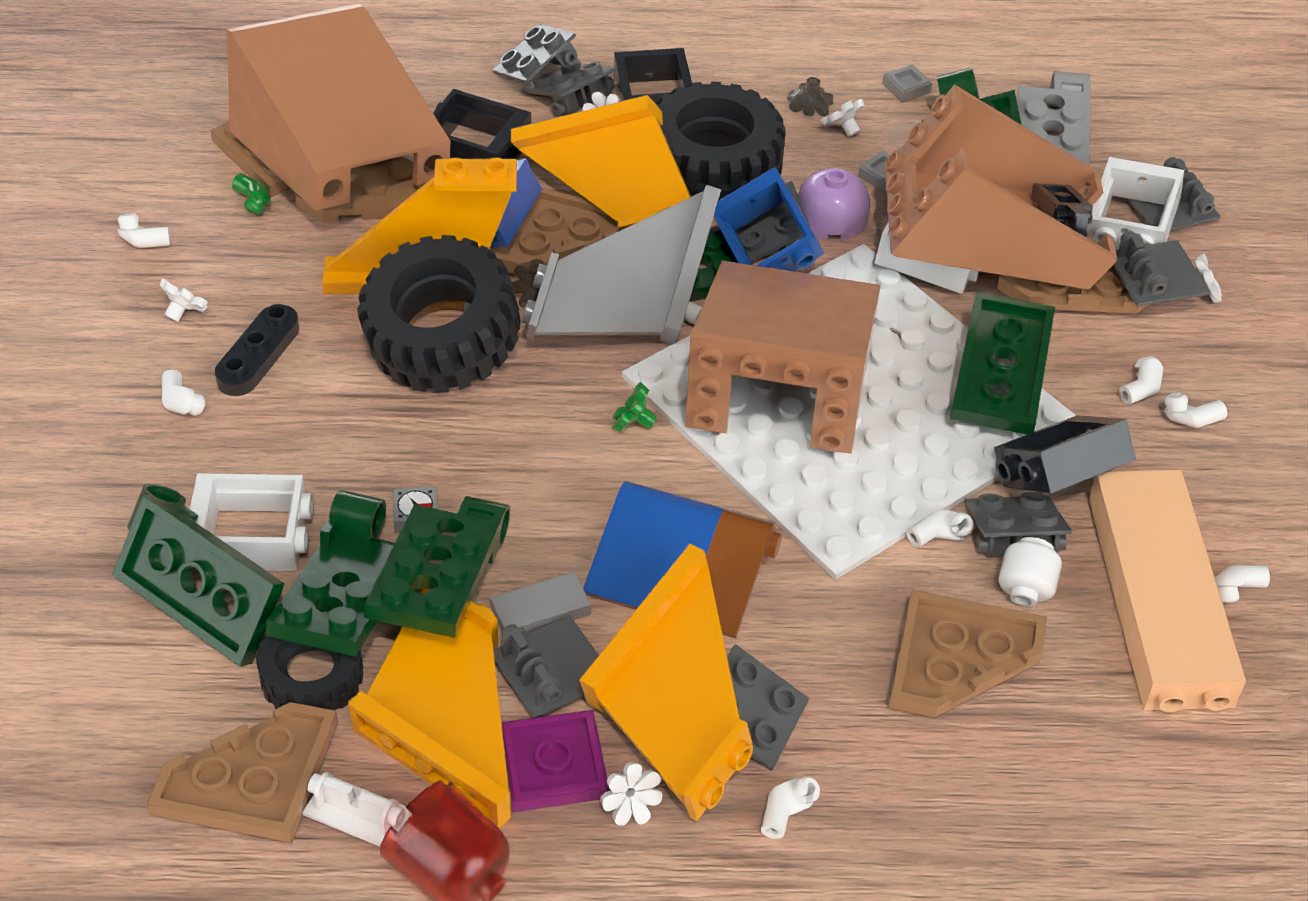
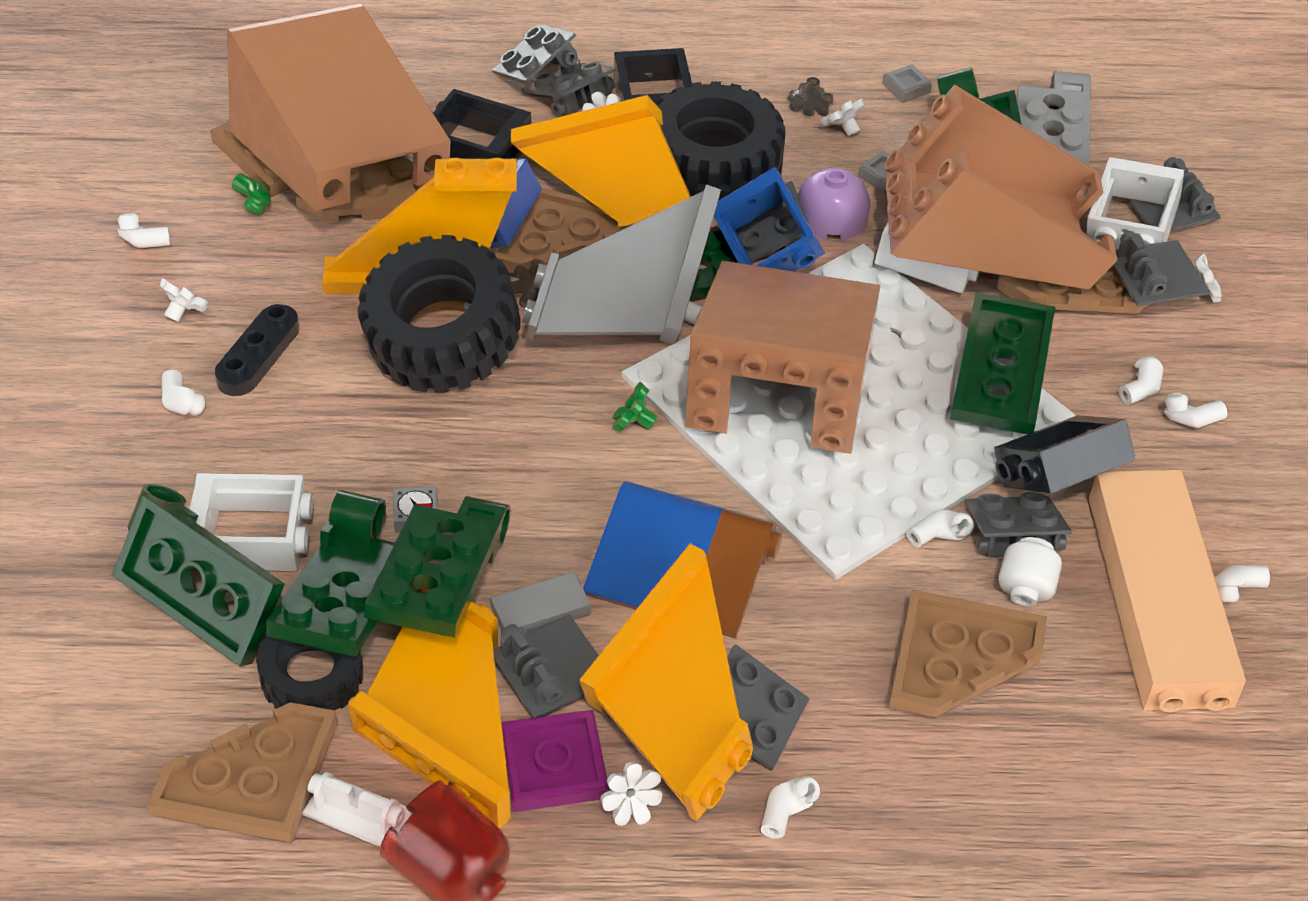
(1064, 205): black hinge -> none

